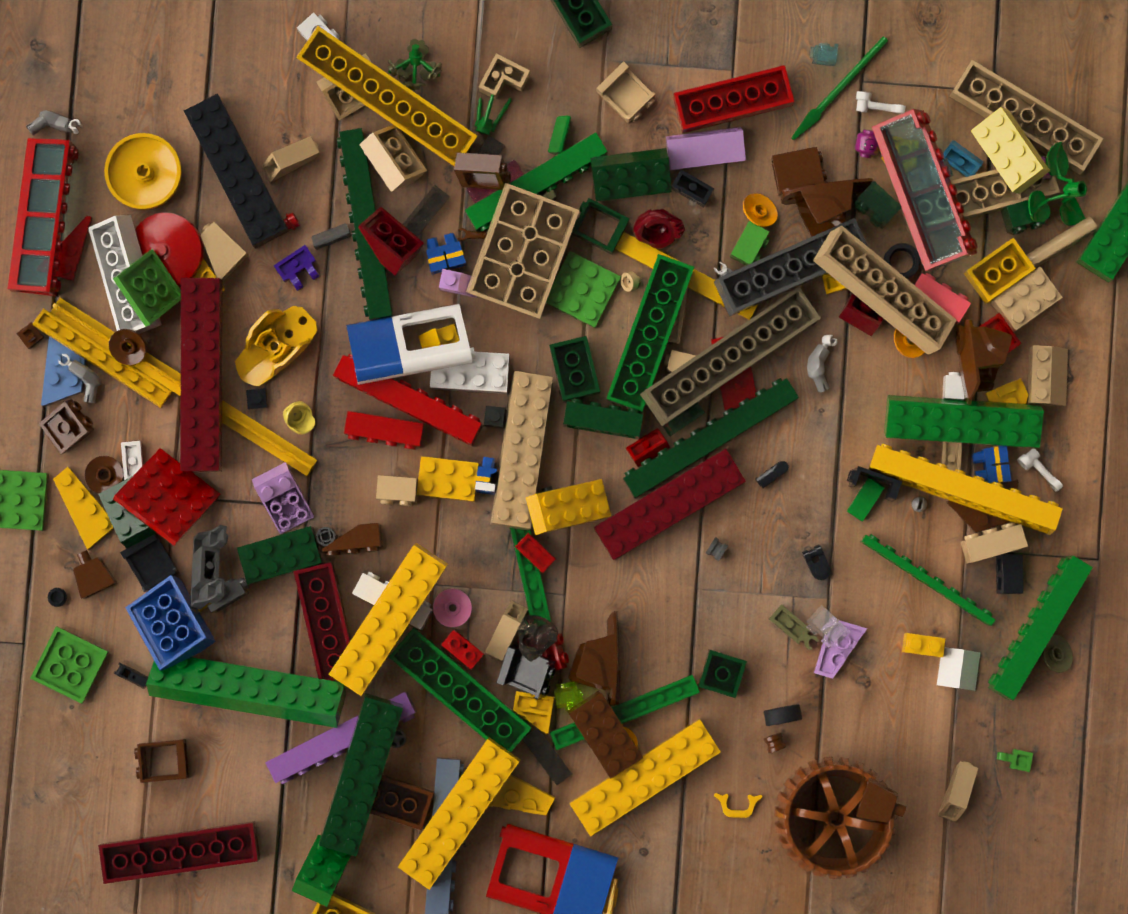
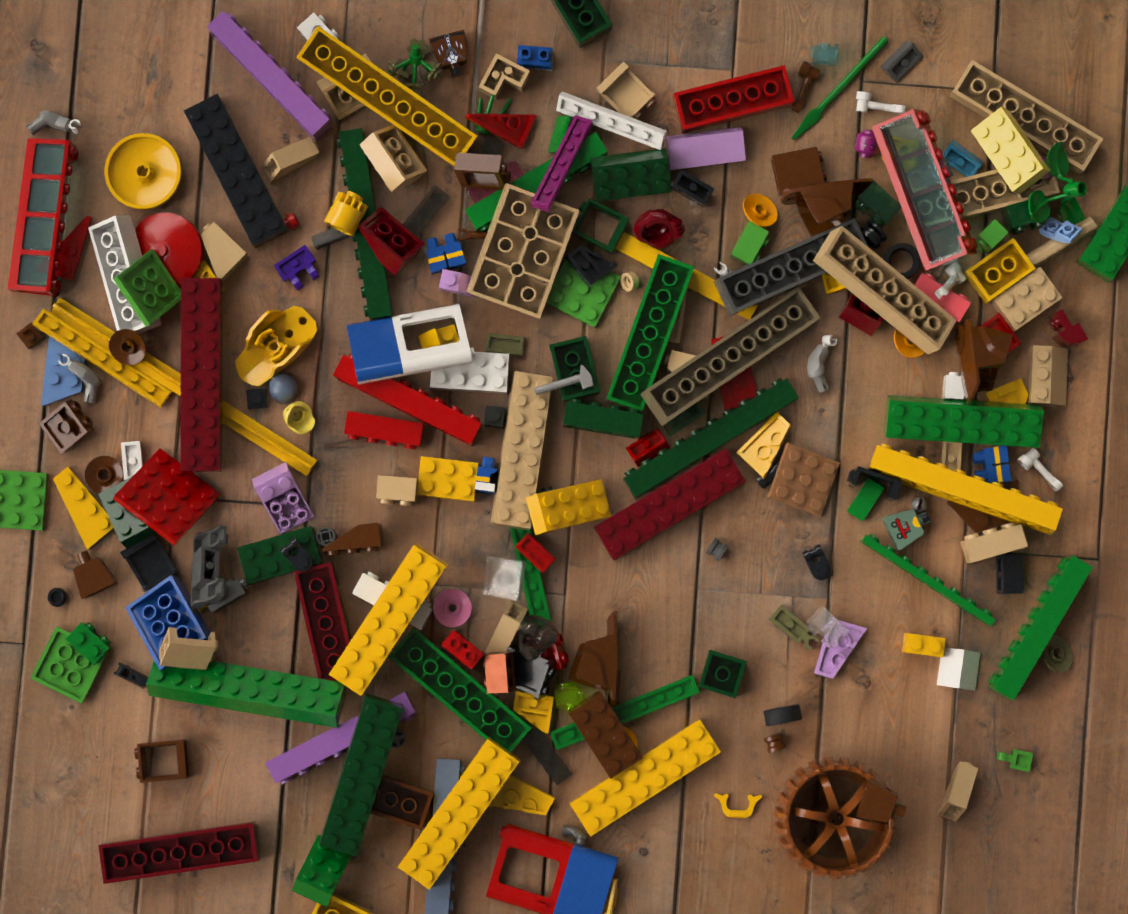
(88, 642): none -> green bracket
(187, 652): none -> tan panel
(268, 74): none -> medium lavender brick
(283, 388): none -> sand blue hair
(302, 560): none -> black plate
(346, 212): none -> yellow gear
(450, 51): none -> reddish brown torso
(499, 672): none -> brick
(503, 577): none -> clear plate
(504, 344): none -> olive tile
(509, 127): none -> red wing
(532, 55): none -> blue hips
(561, 163): none -> magenta tile
(576, 832): none -> dark grey arm
(584, 378): none -> light grey piece
(589, 265): none -> black wing
(612, 120): none -> white plate
(765, 444): none -> yellow wing
(803, 479): none -> medium nougat plate
(808, 73): none -> reddish brown brick
(873, 234): none -> black wheel
(901, 61): none -> dark grey slope
(905, 527): none -> sand green torso
(956, 276): none -> white brick
(990, 236): none -> bright green brick
(1059, 231): none -> light blue slope
(1067, 334): none -> dark red brick

